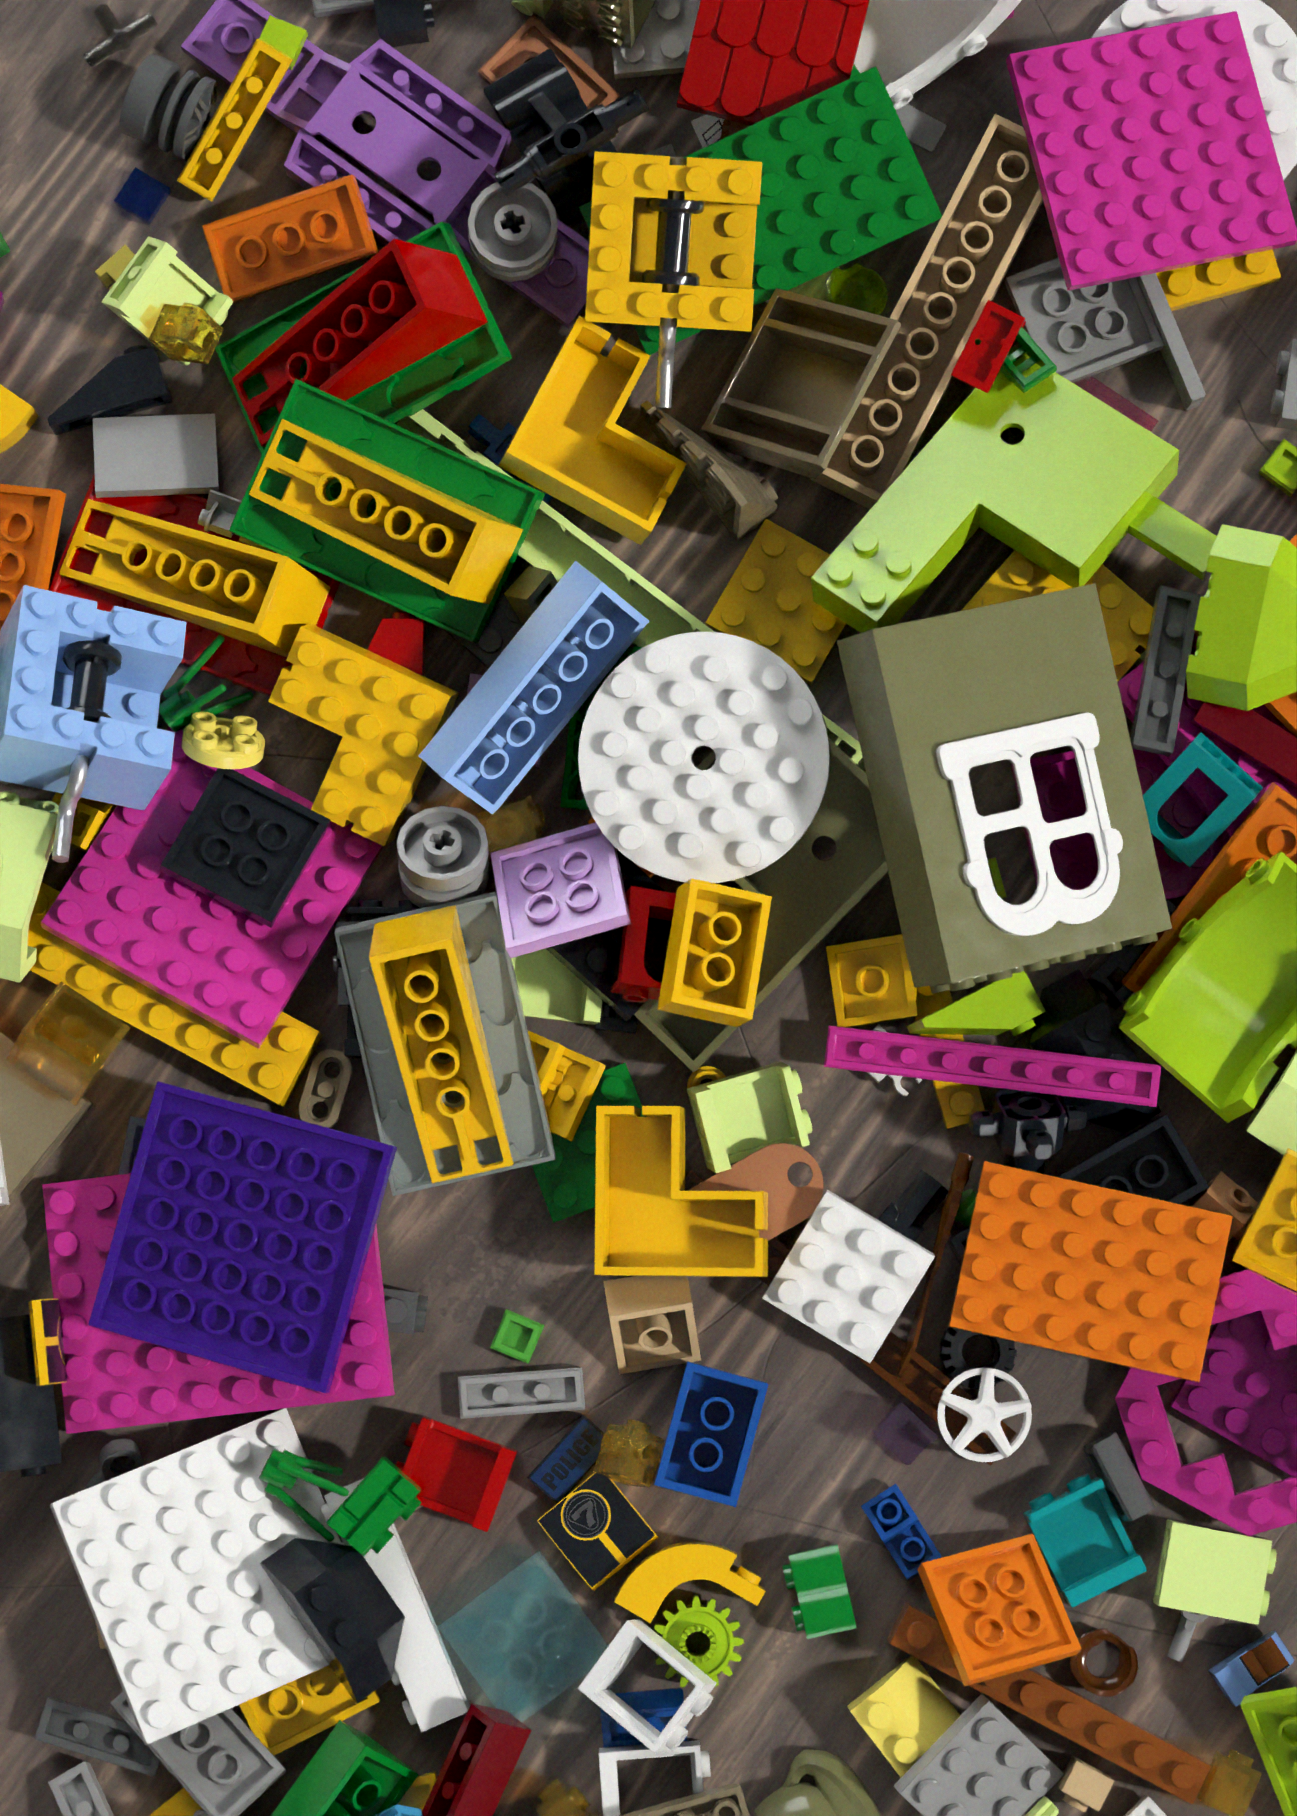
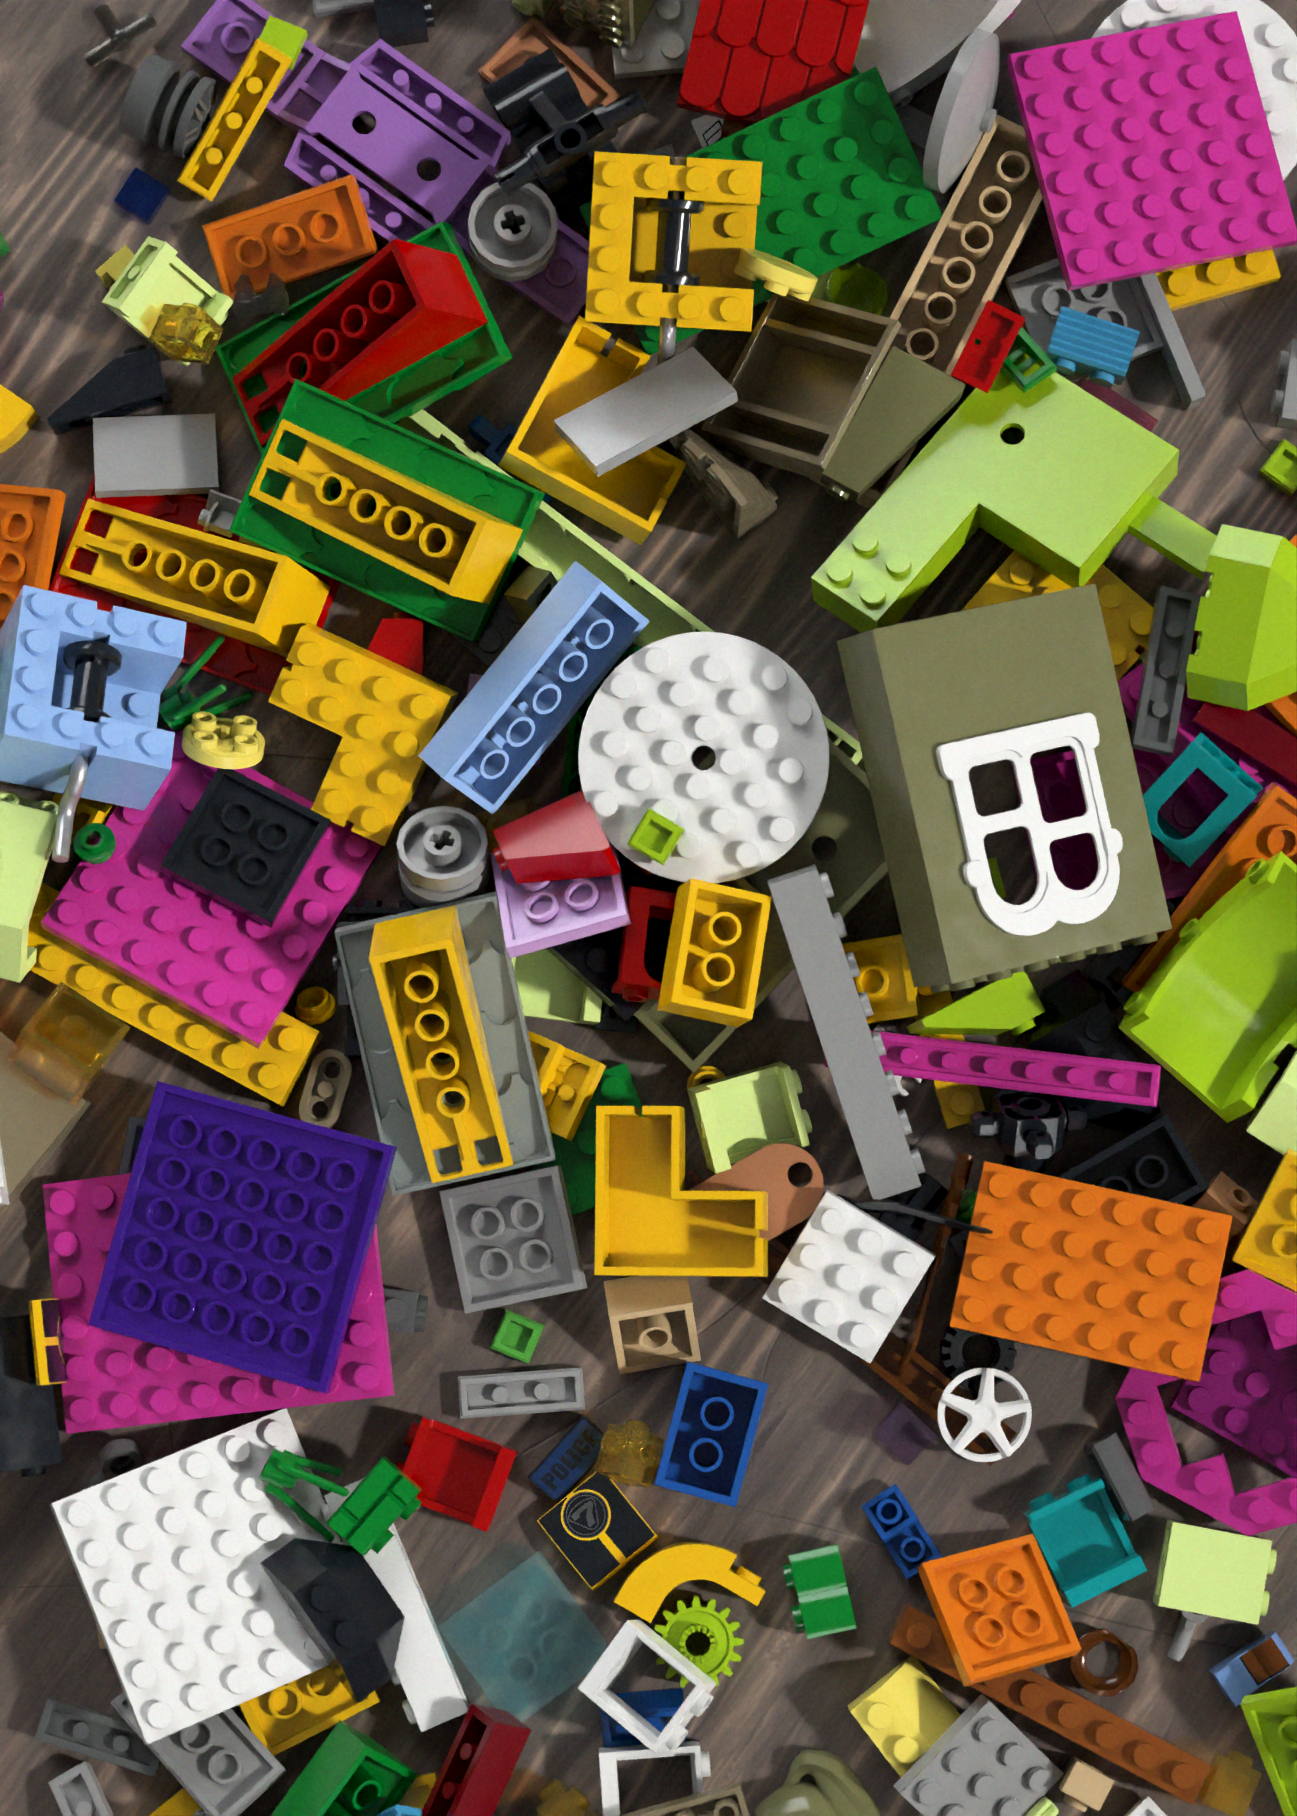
(95, 853): none -> green plate
(248, 304): none -> clear smoke piece
(314, 1005): none -> yellow plate
(513, 1239): none -> light grey plate
(556, 844): none -> red slope
(645, 411): none -> light grey tile
(656, 836): none -> lime tile
(774, 603): yellow plate -> none
(777, 273): none -> light yellow tile
(845, 1033): none -> light grey brick
(891, 419): none -> olive slope
(891, 1207): none -> black piece
(962, 111): none -> light grey dish
(1091, 347): none -> dark azure brick

